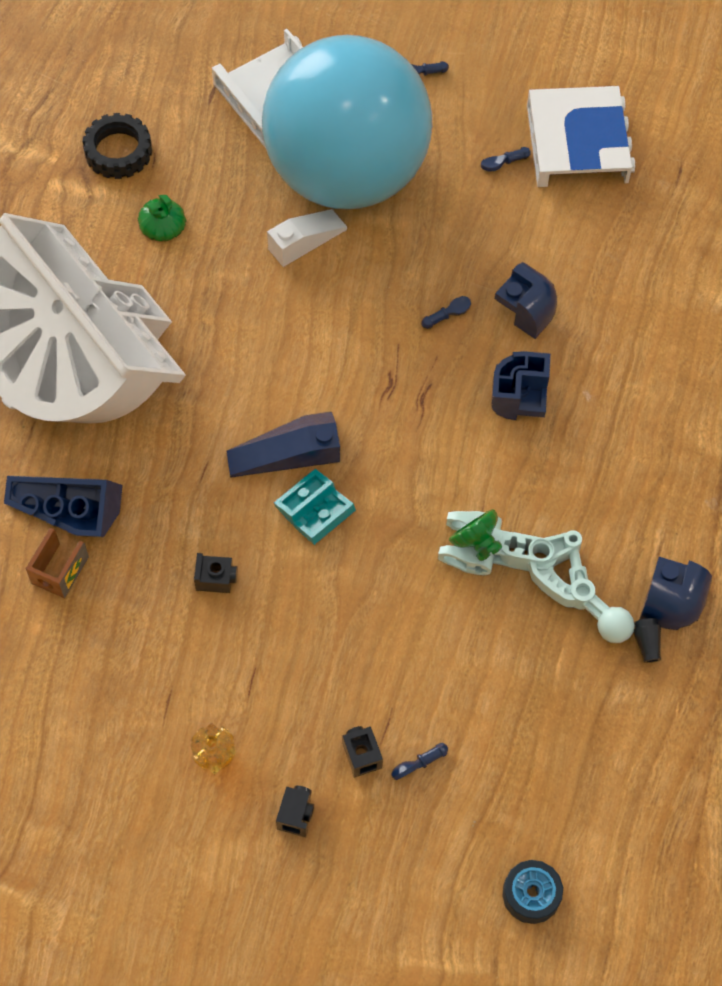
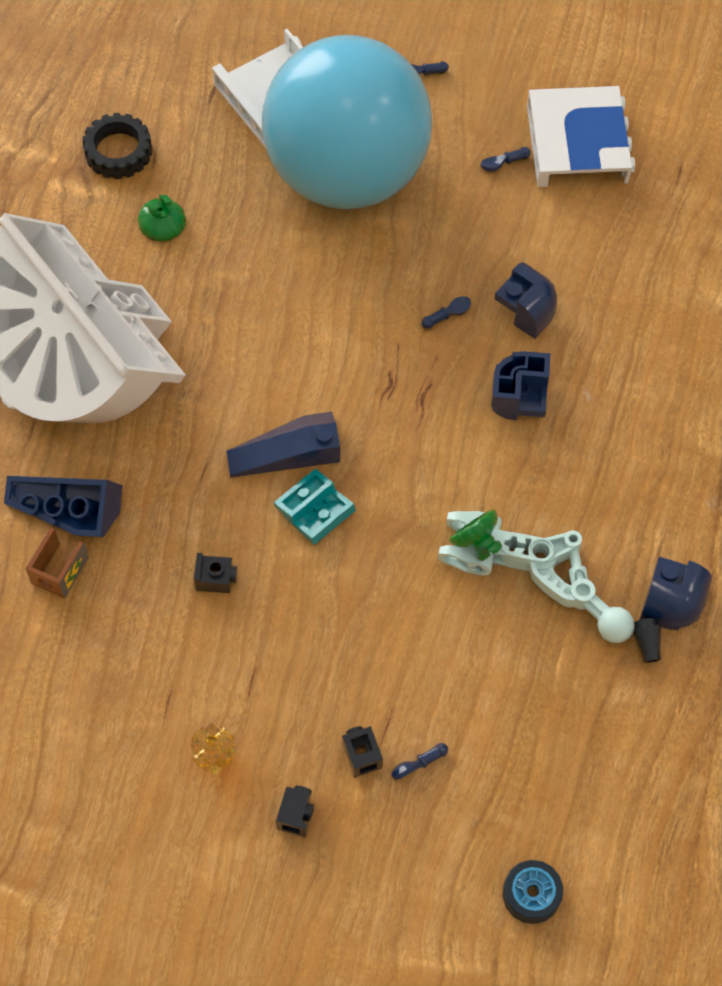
(303, 234): white slope -> none

